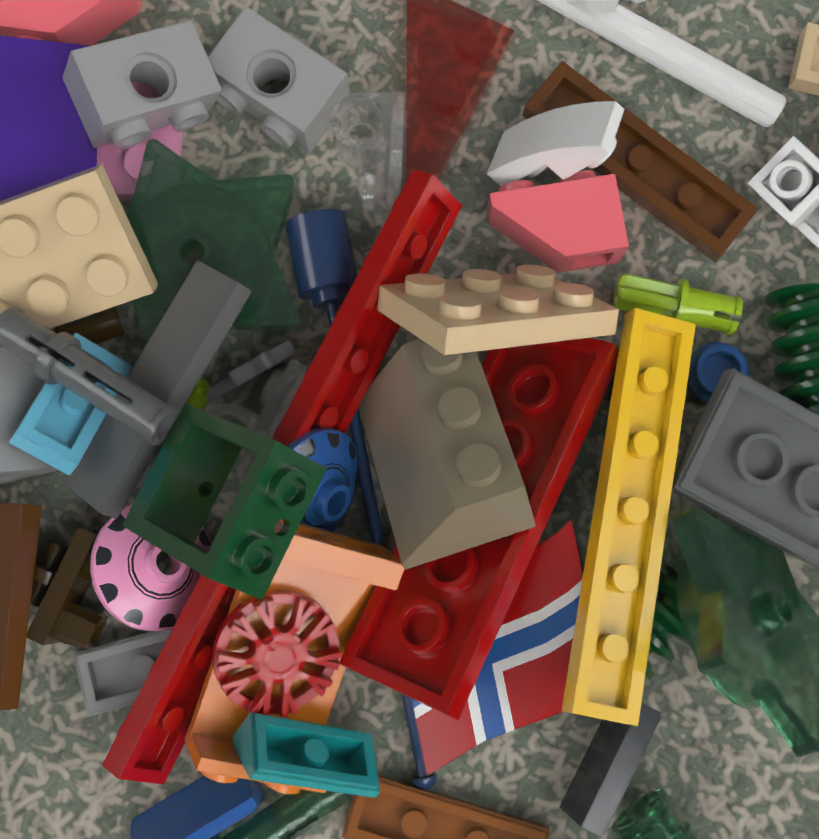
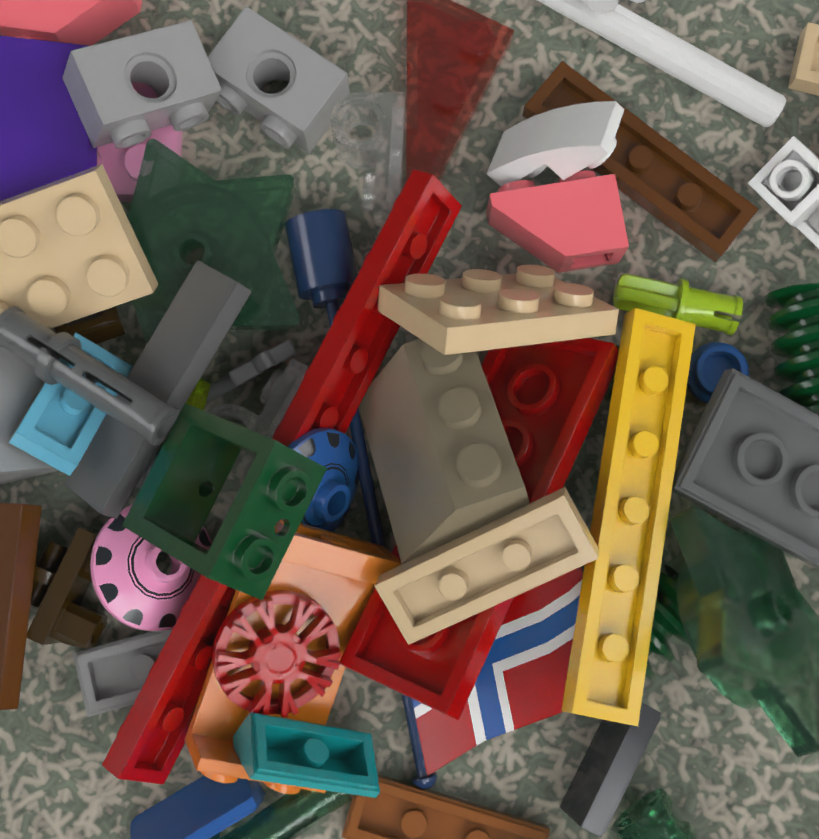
(487, 566): none -> tan plate

